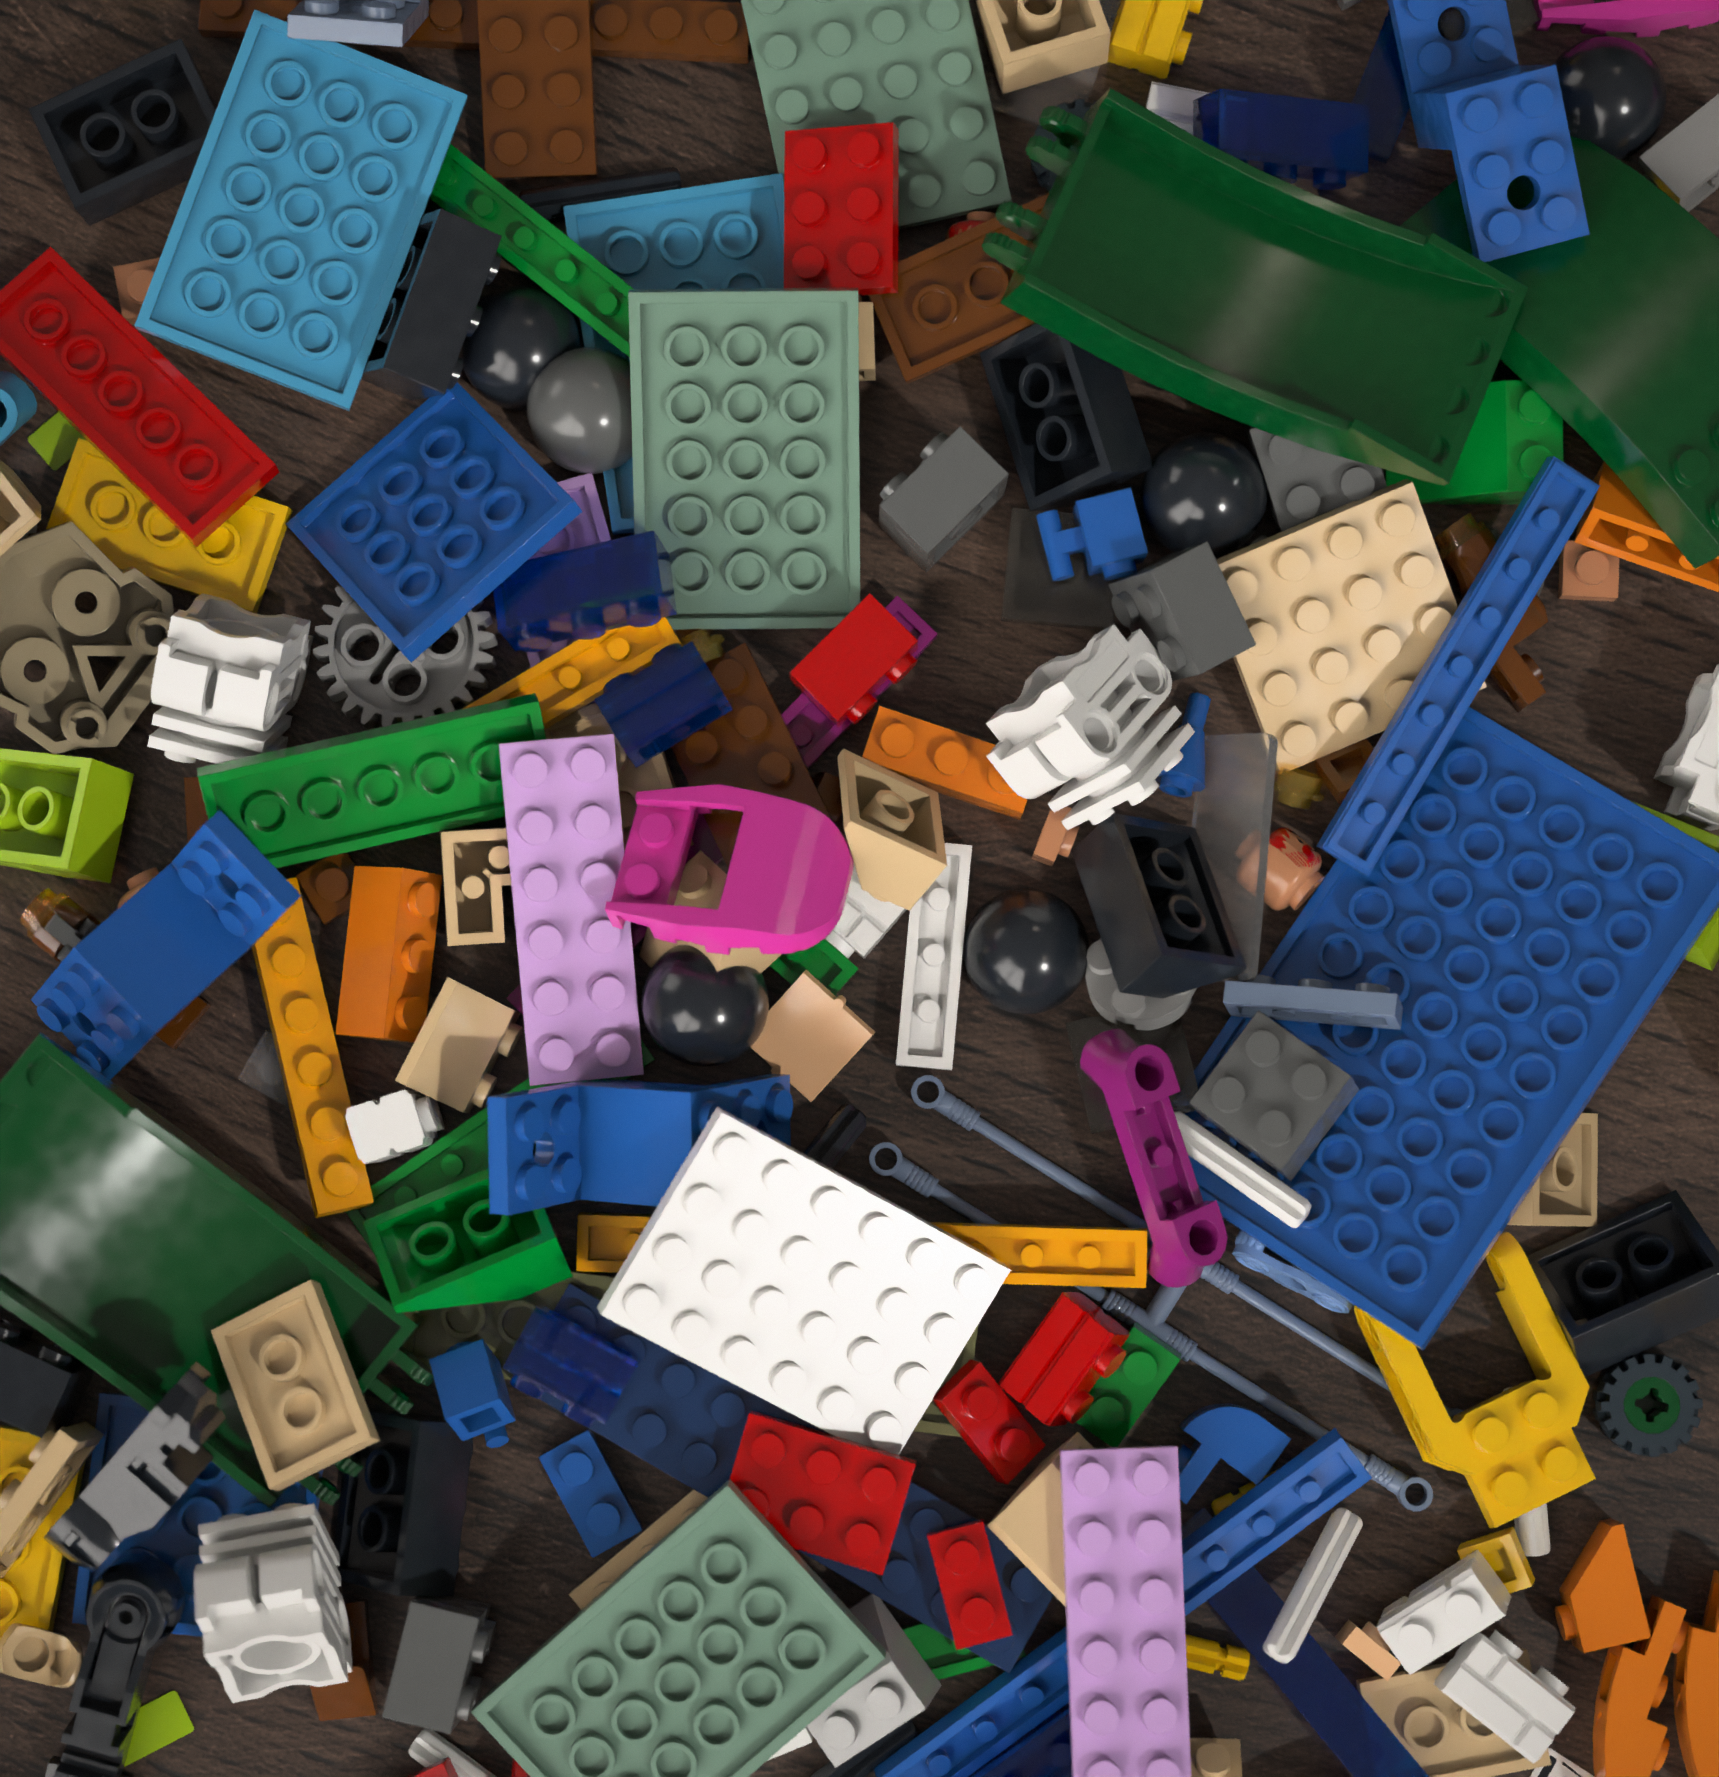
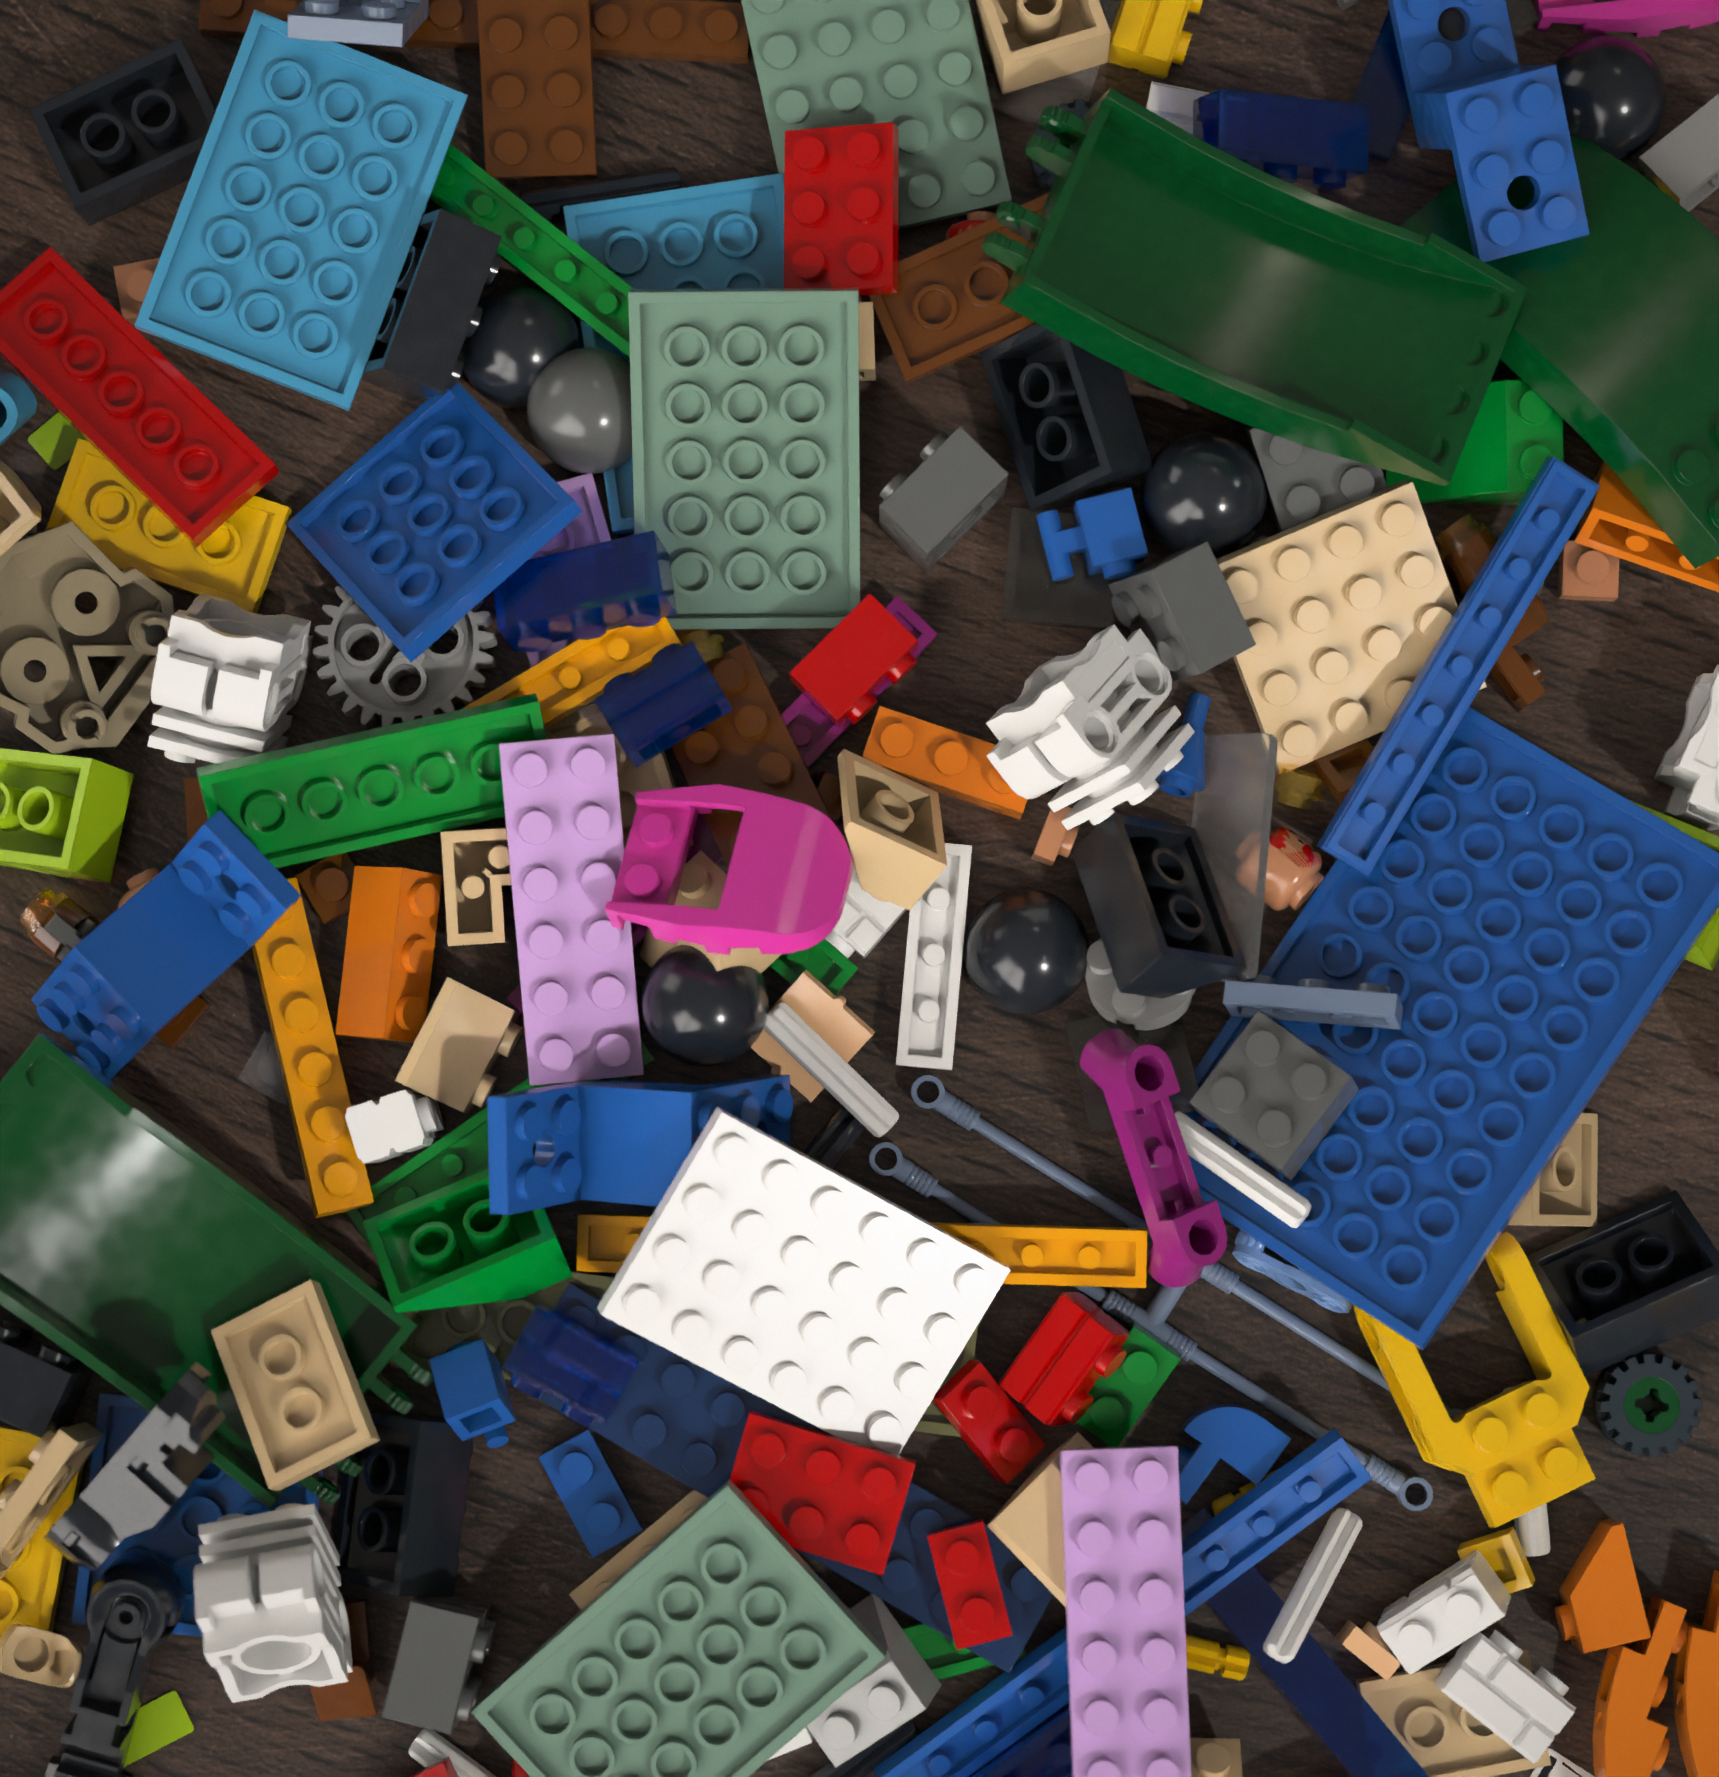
(830, 1070): none -> white axle

